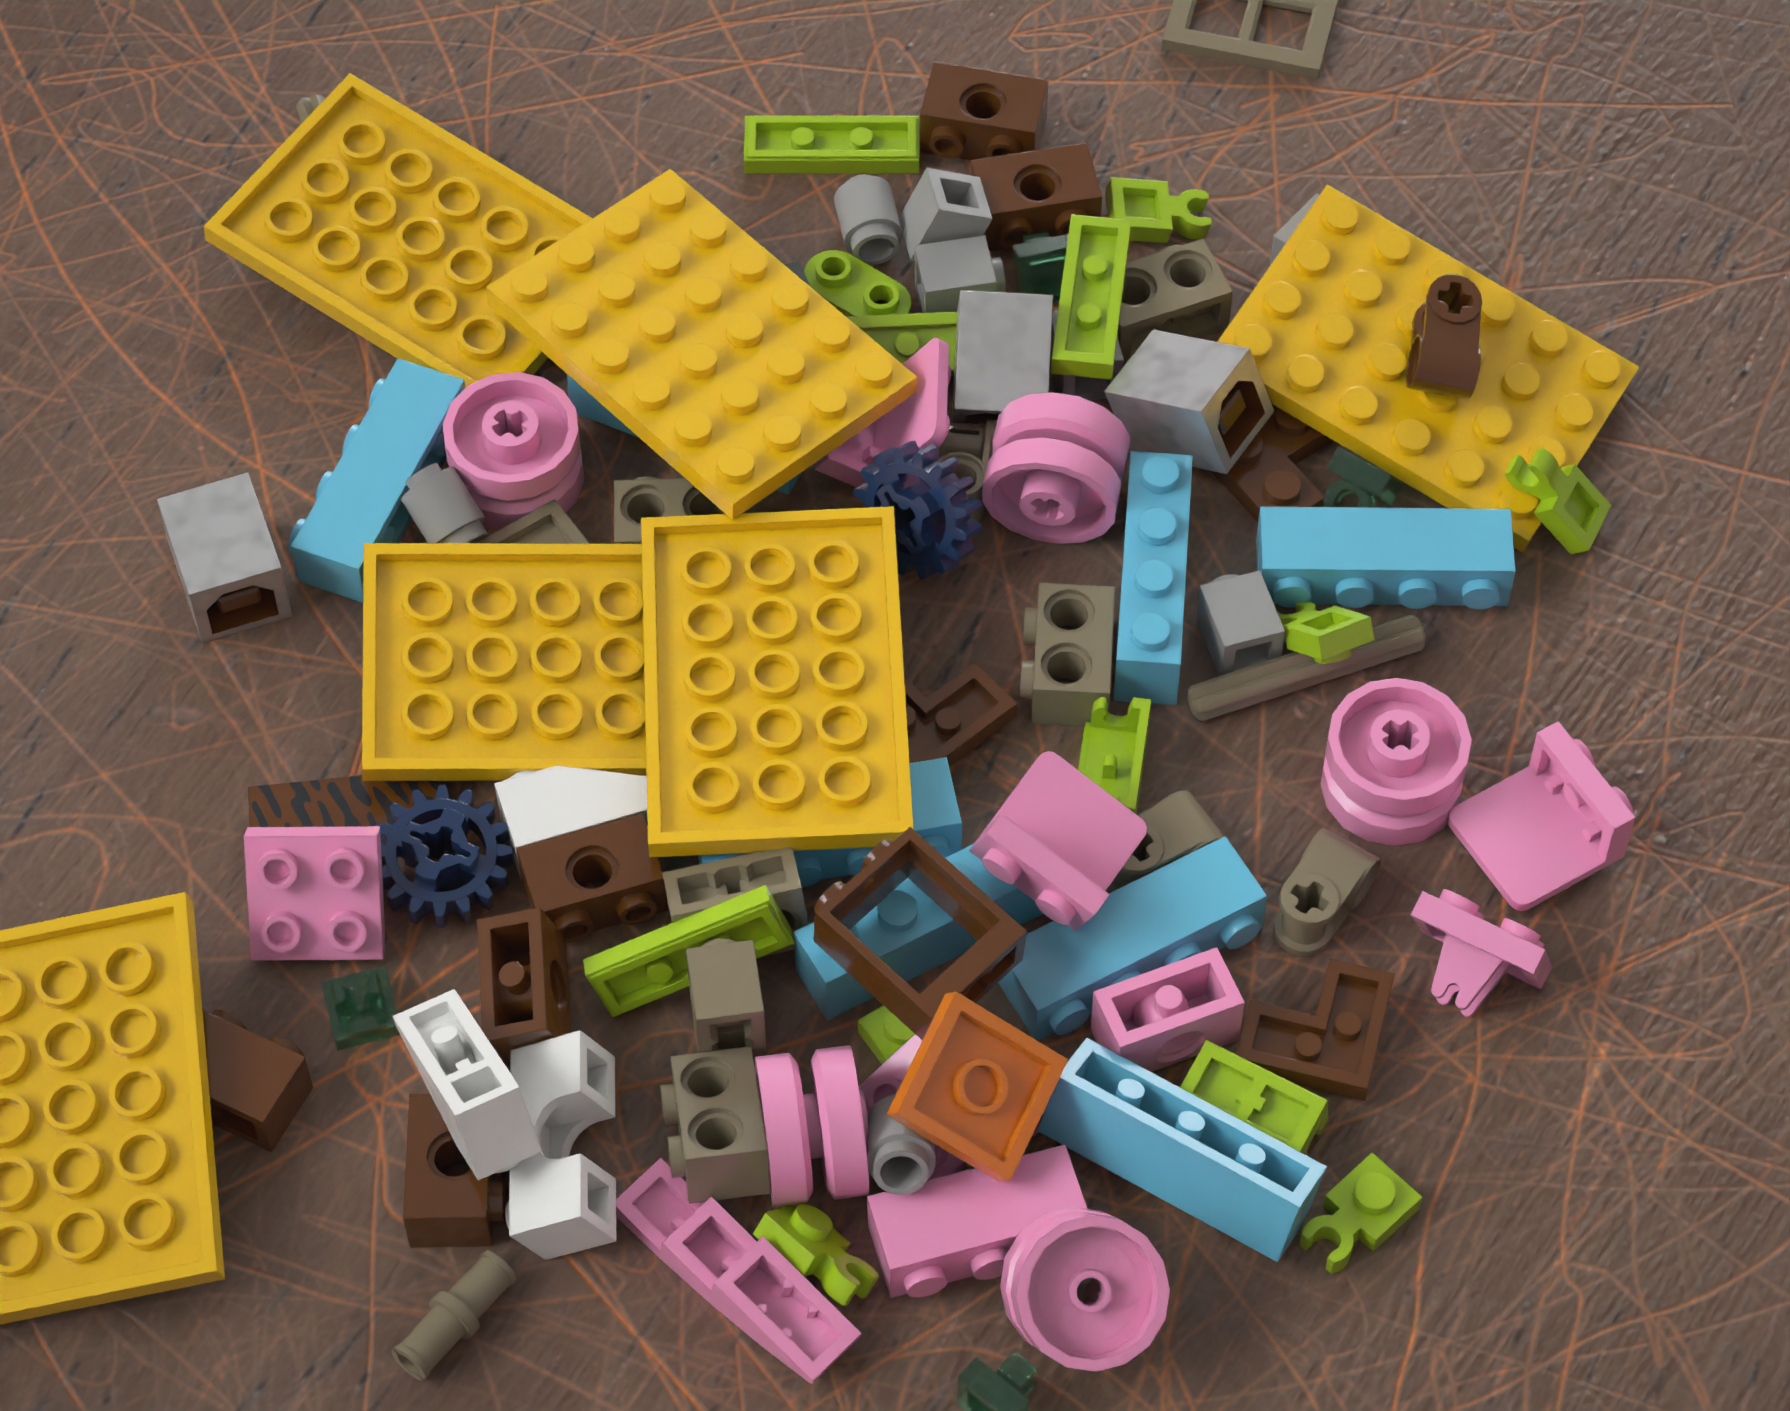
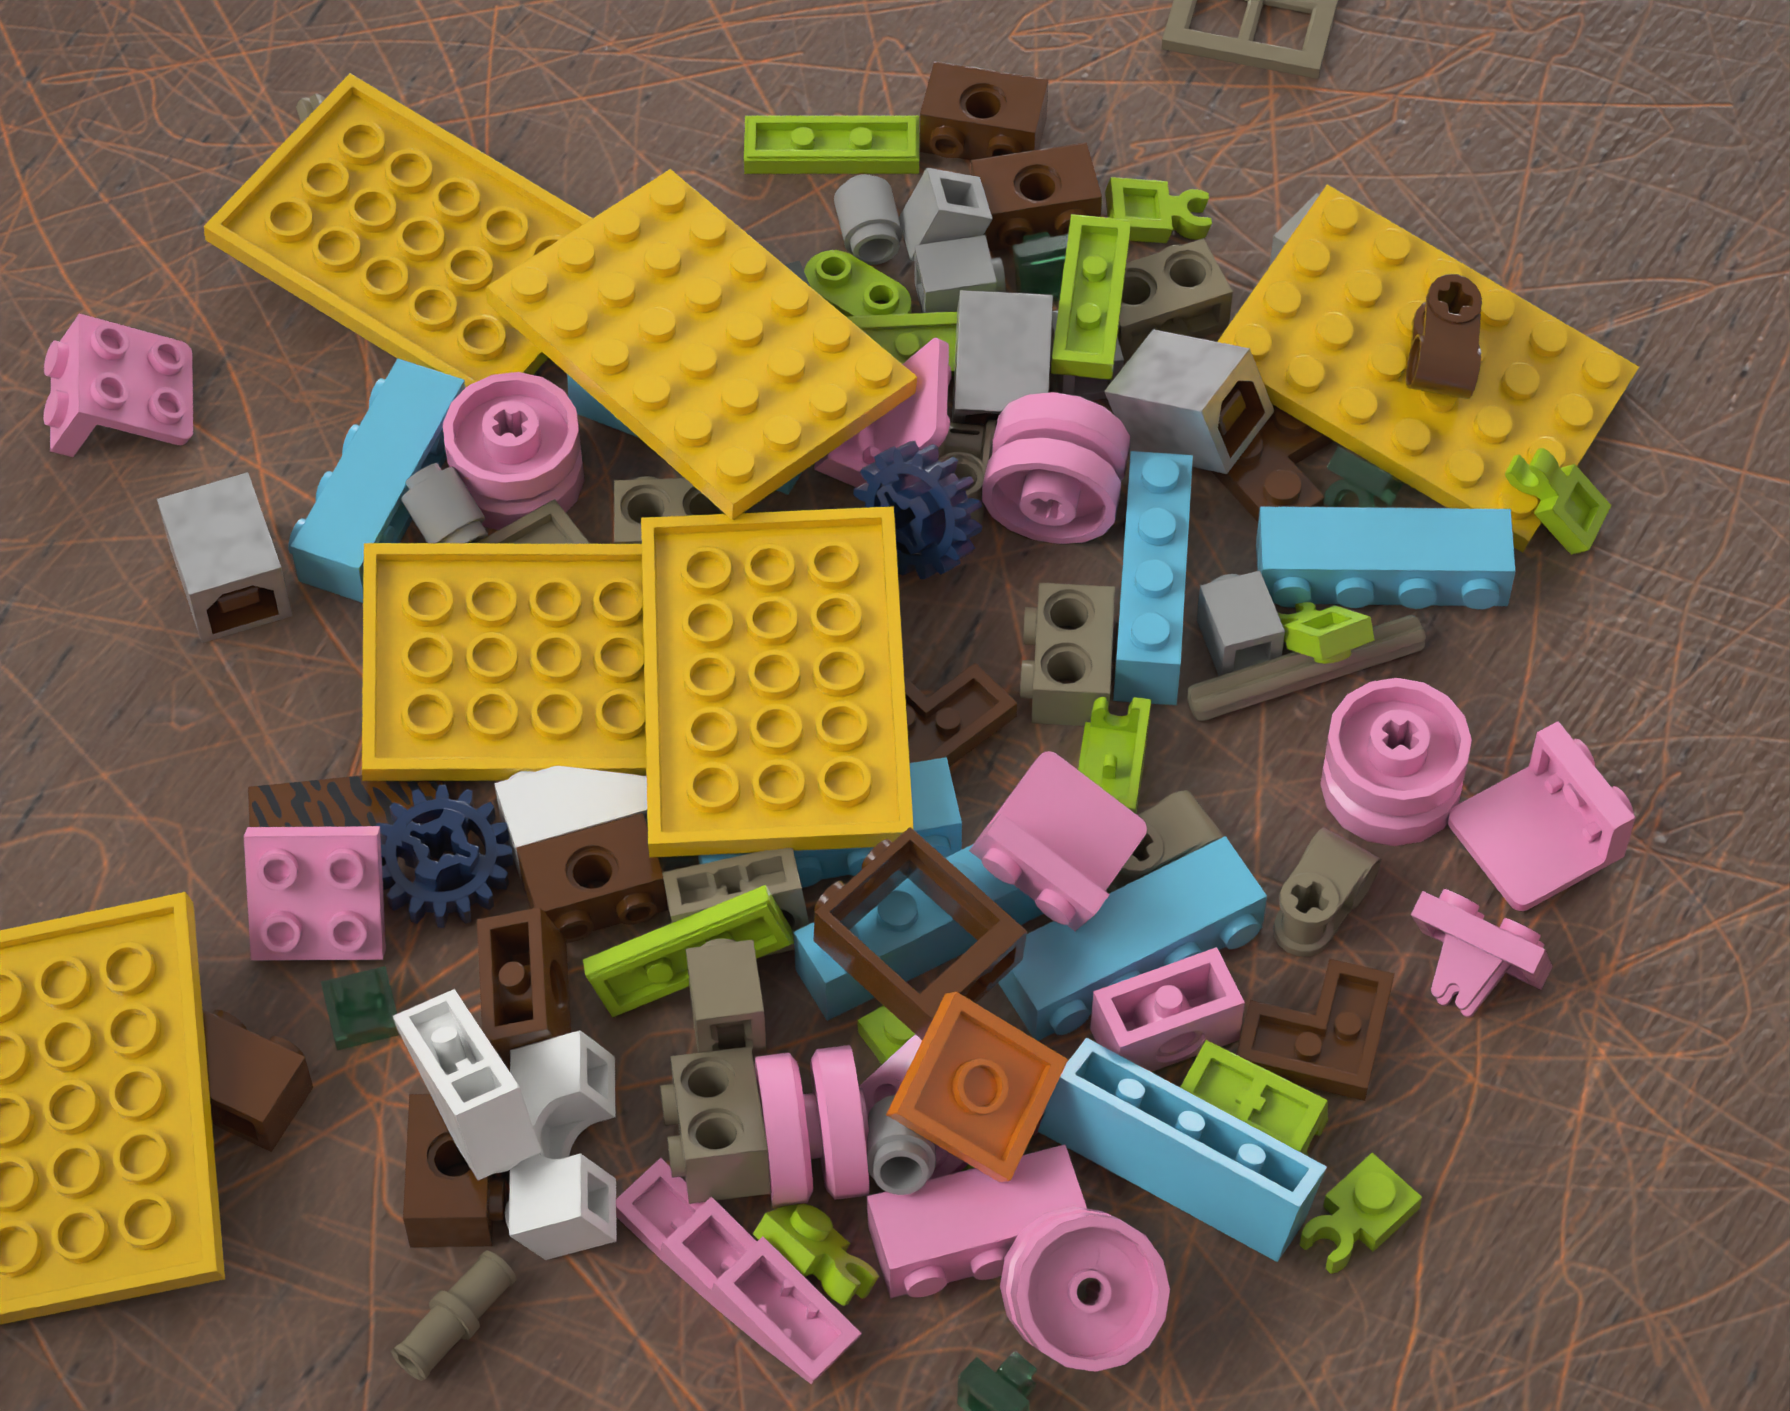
(117, 381): none -> bright pink bracket

